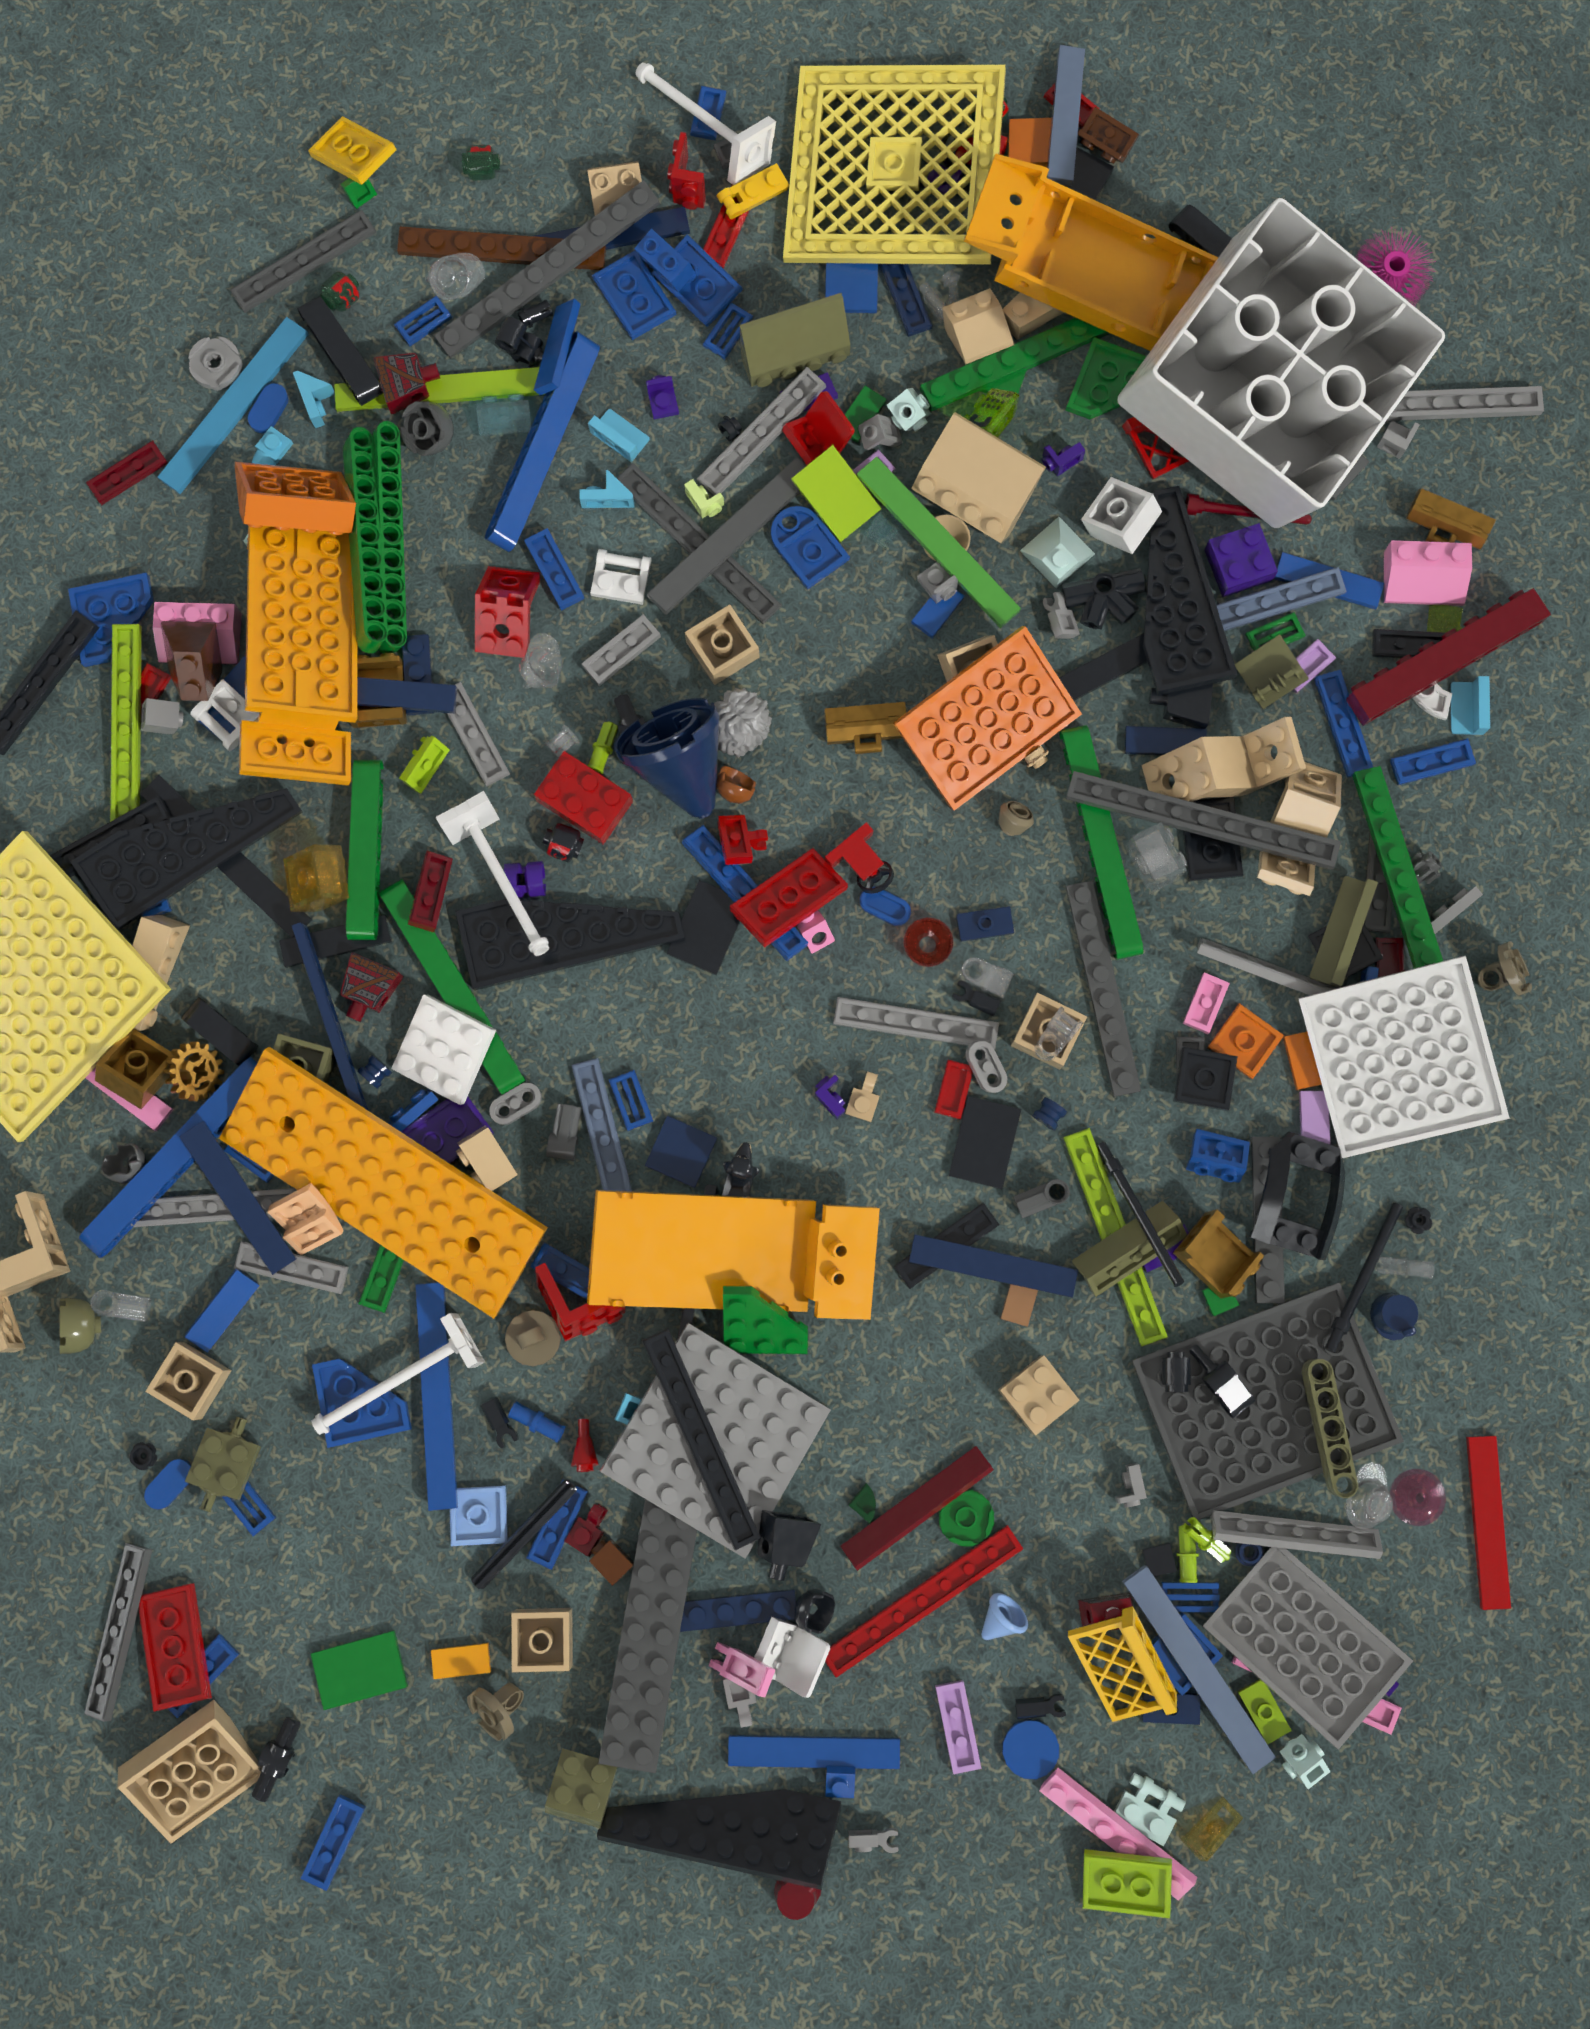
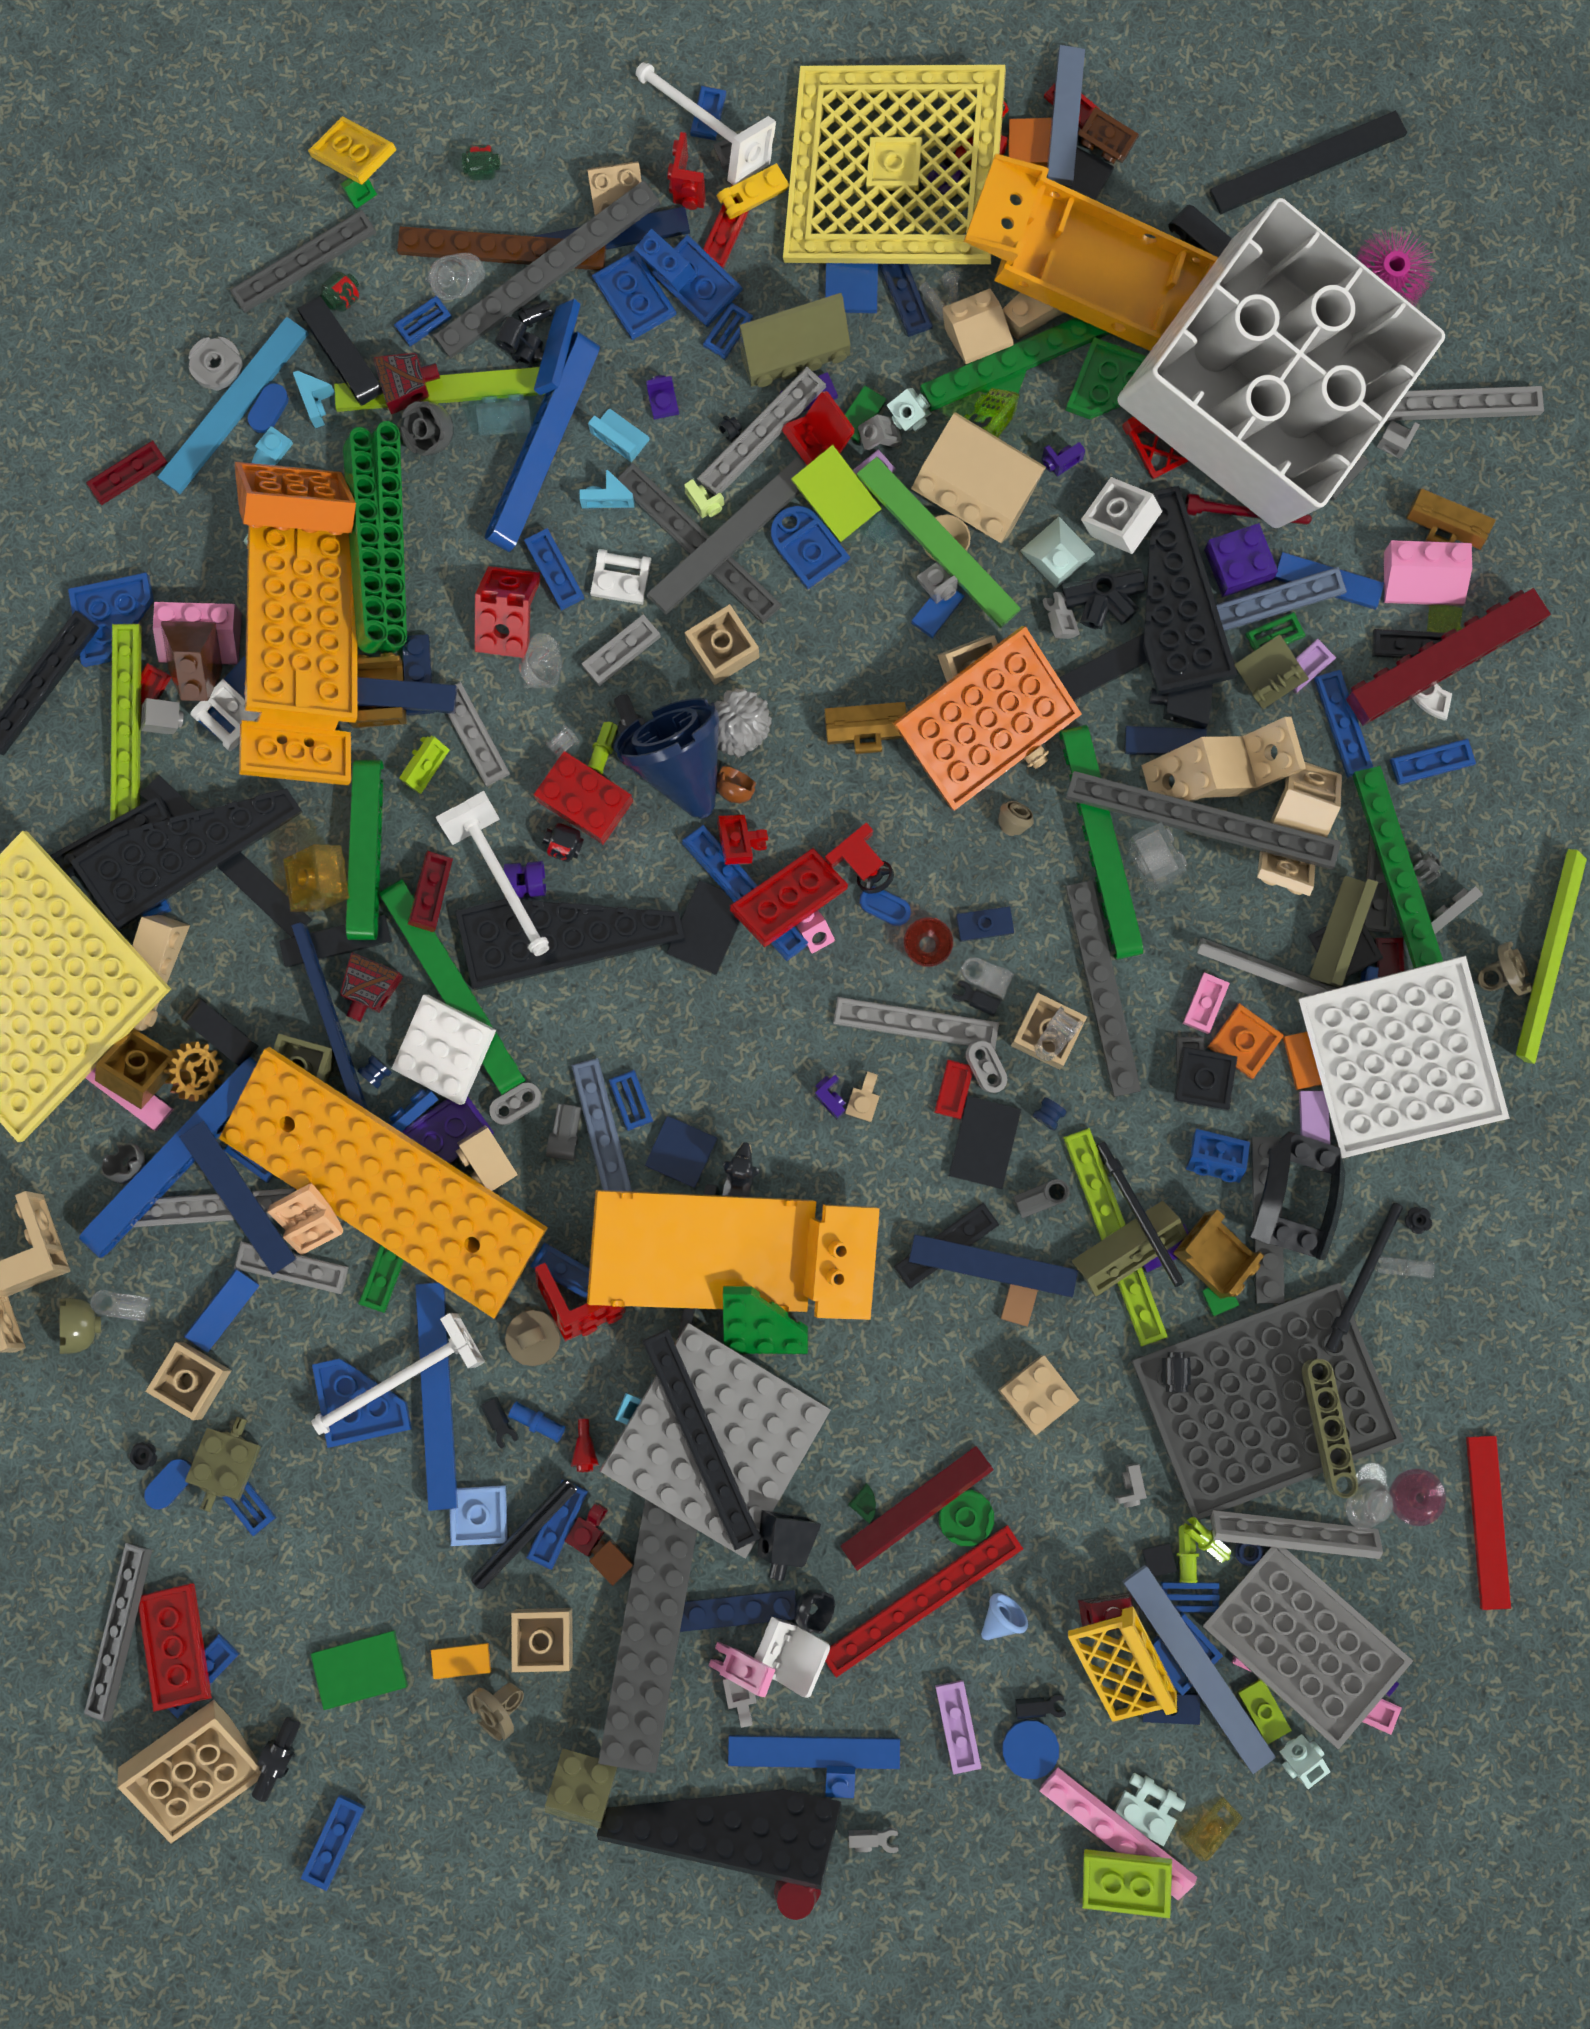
(1211, 857): black tile -> none
(1224, 1384): black beam -> none
(1308, 162): none -> black tile
(1394, 1316): dark blue hat -> none
(1470, 706): medium azure panel -> none
(1551, 956): none -> lime tile

